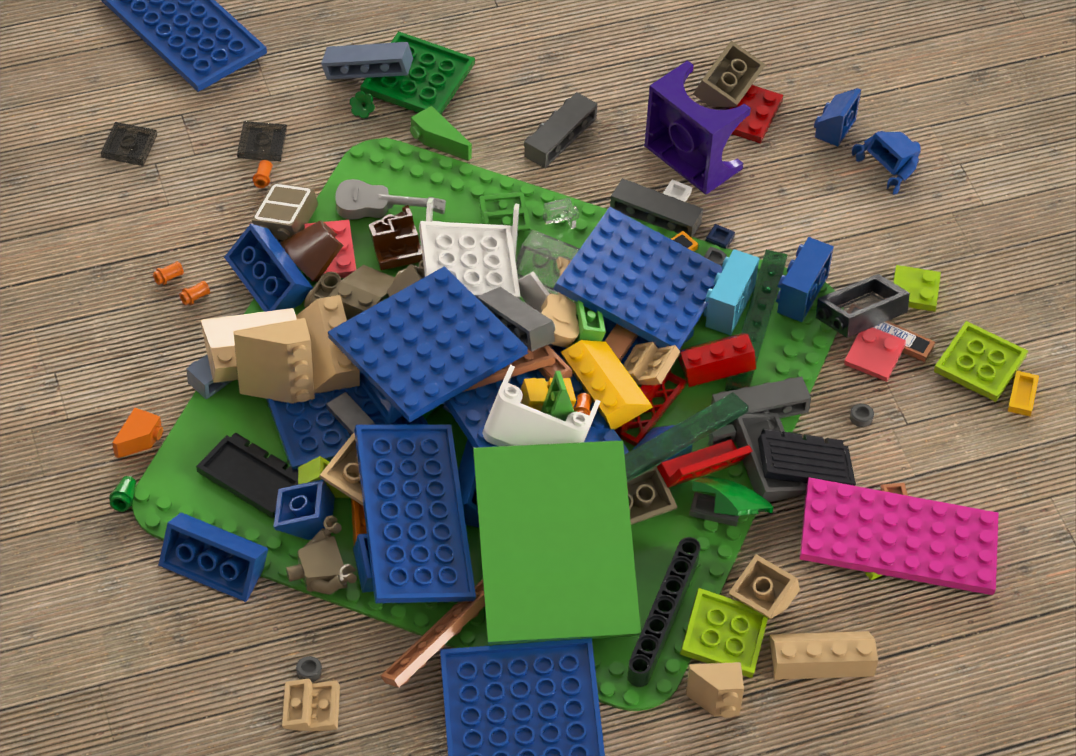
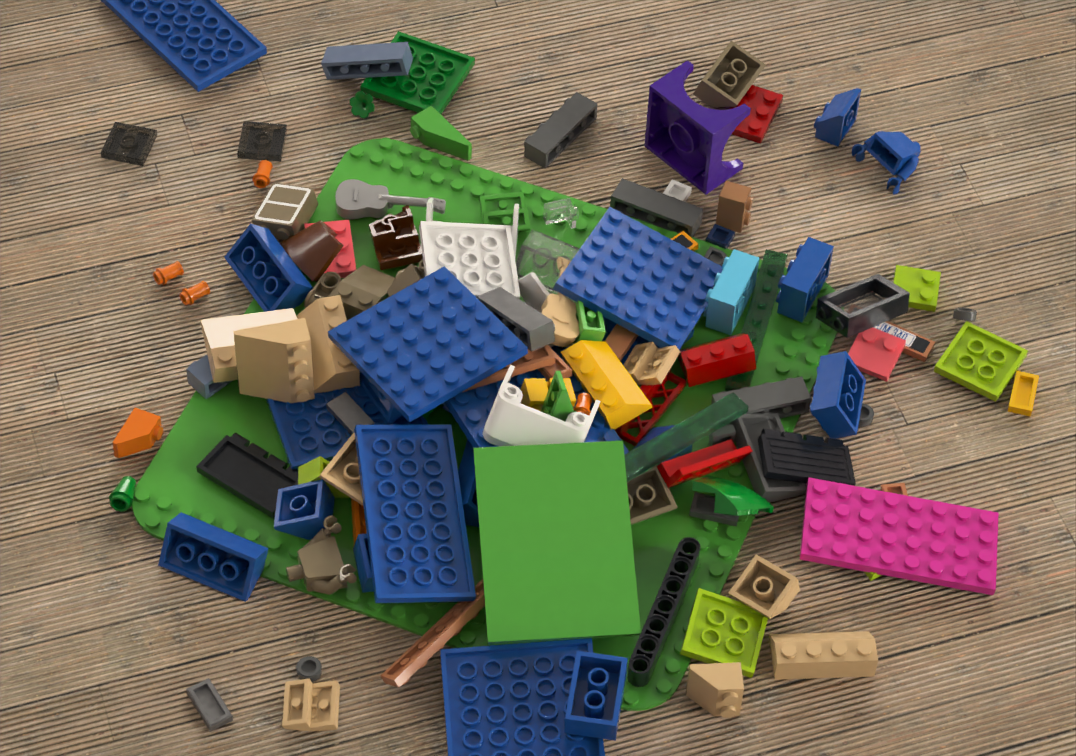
(209, 704): none -> flat silver tile
(595, 695): none -> blue brick
(734, 206): none -> medium nougat brick
(838, 395): none -> blue brick
(965, 314): none -> dark grey tile

